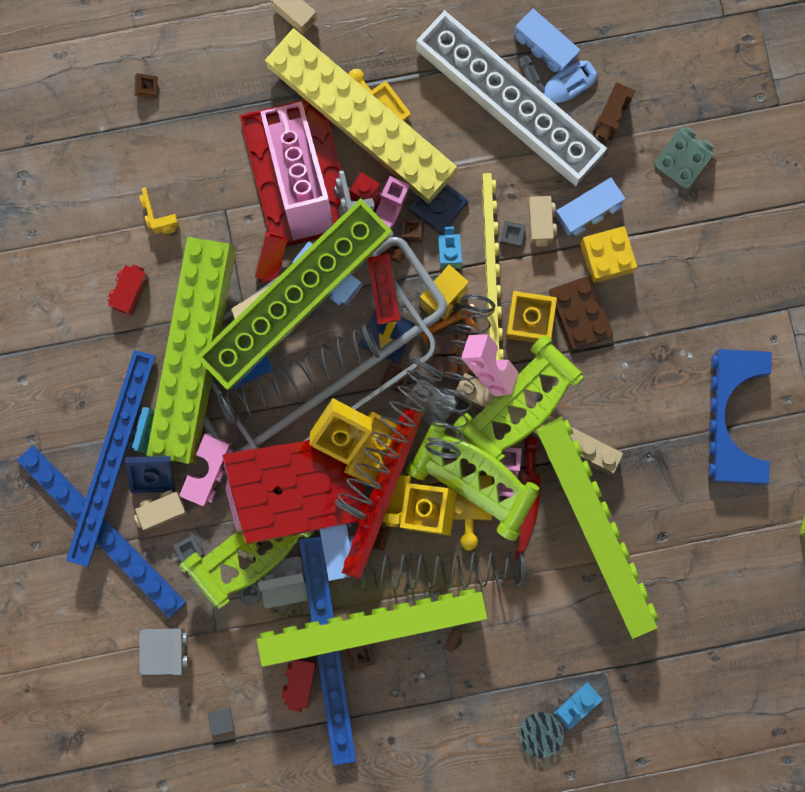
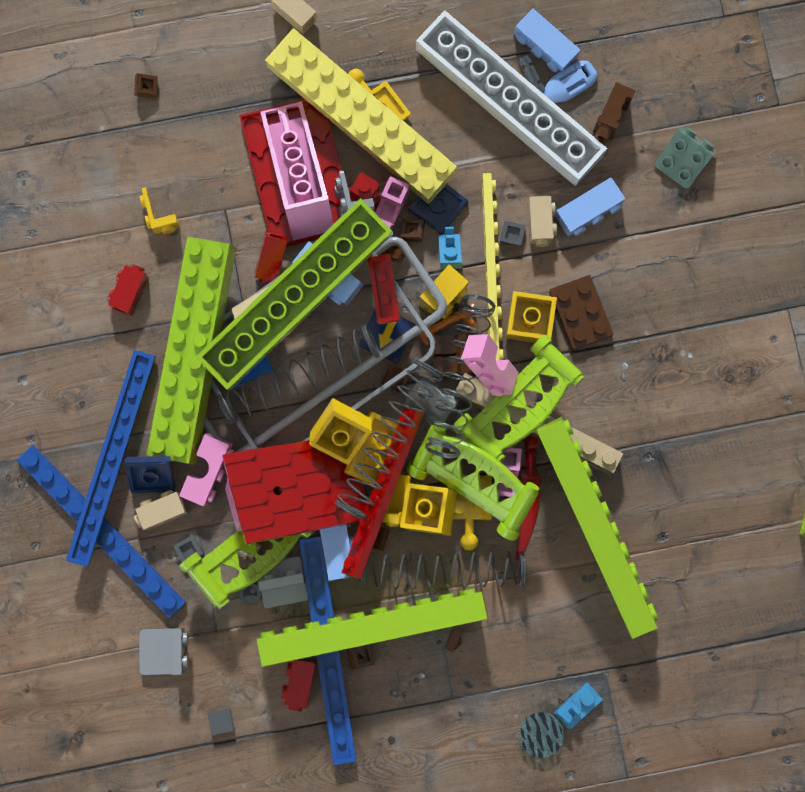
(143, 431): plate -> none
(608, 254): yellow brick -> none
(728, 460): blue arch -> none

